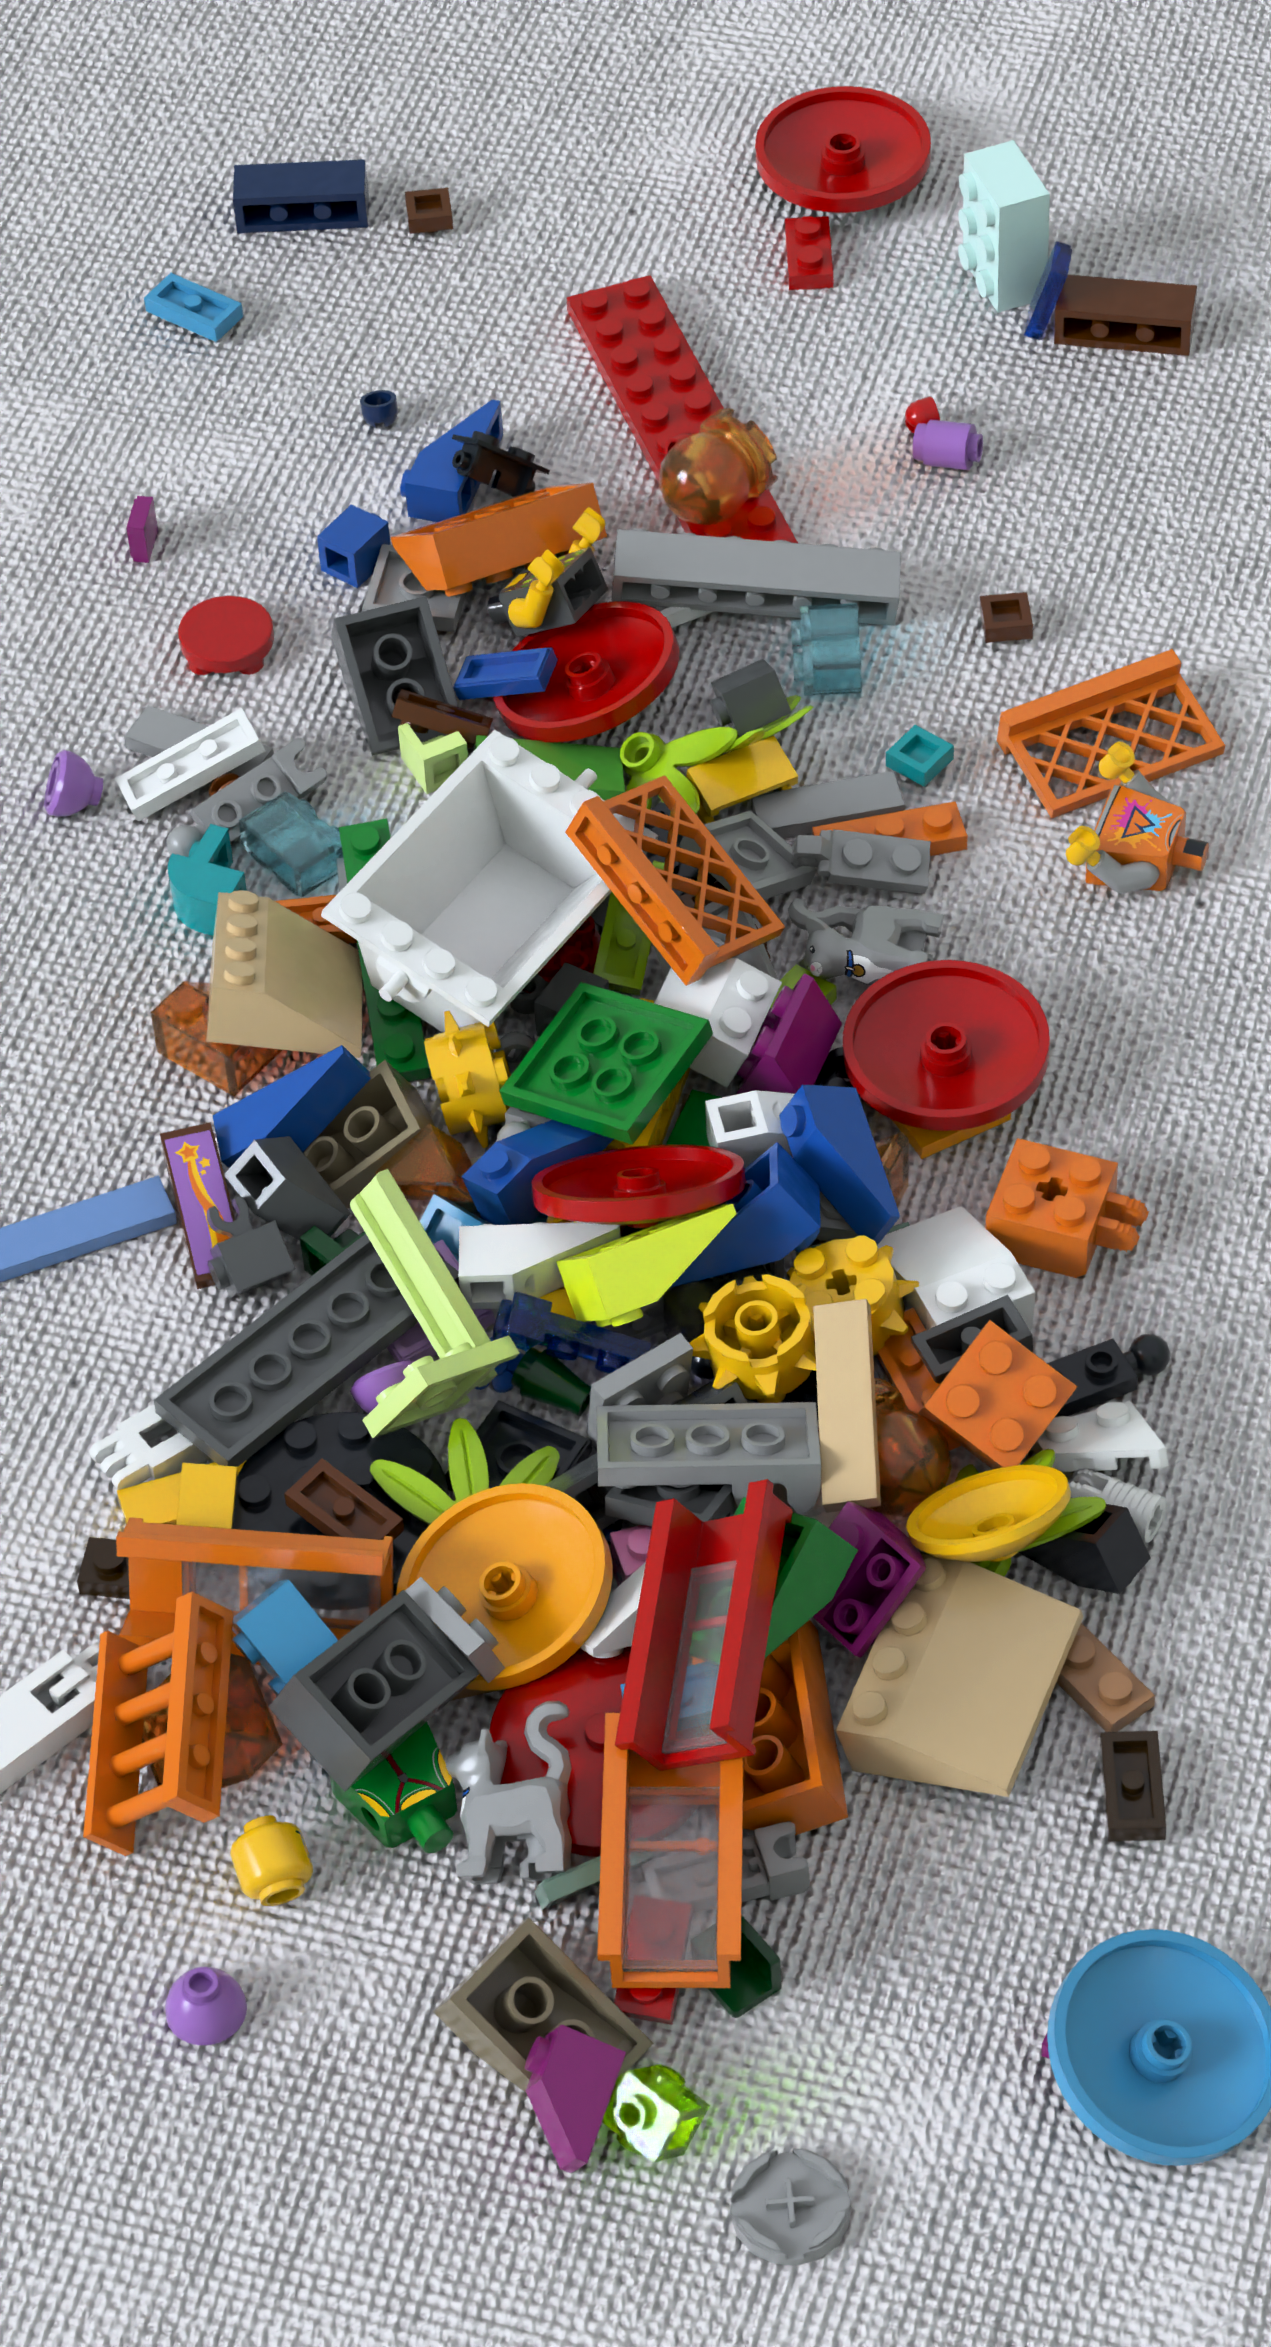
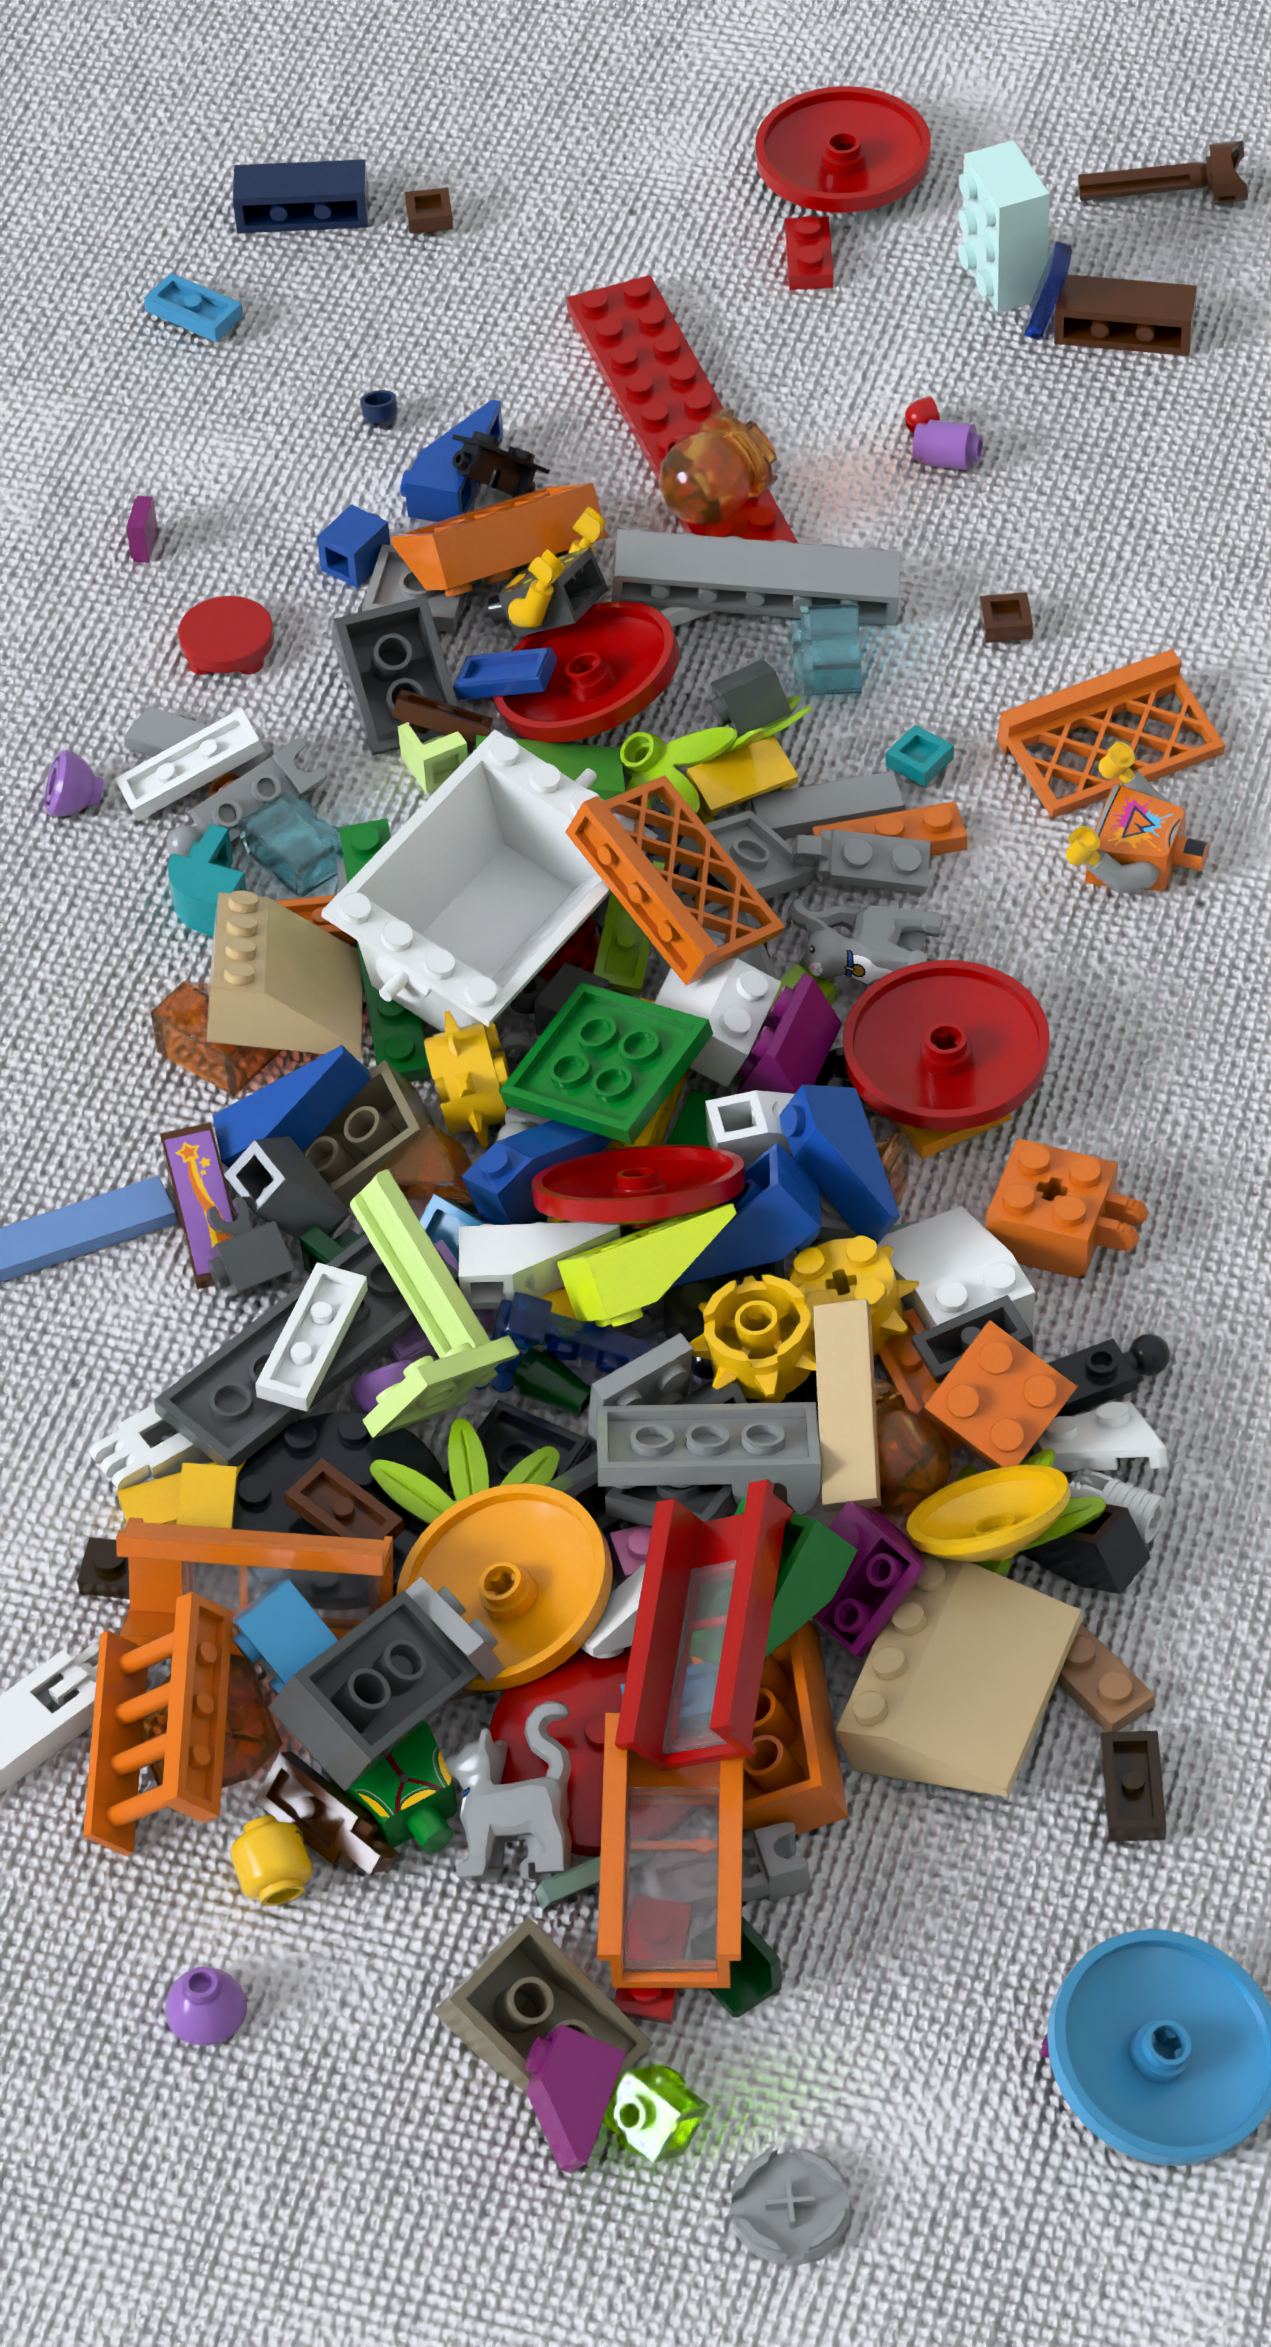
(311, 1337): none -> white plate
(324, 1815): none -> reddish brown hinge
(1217, 173): none -> reddish brown piece

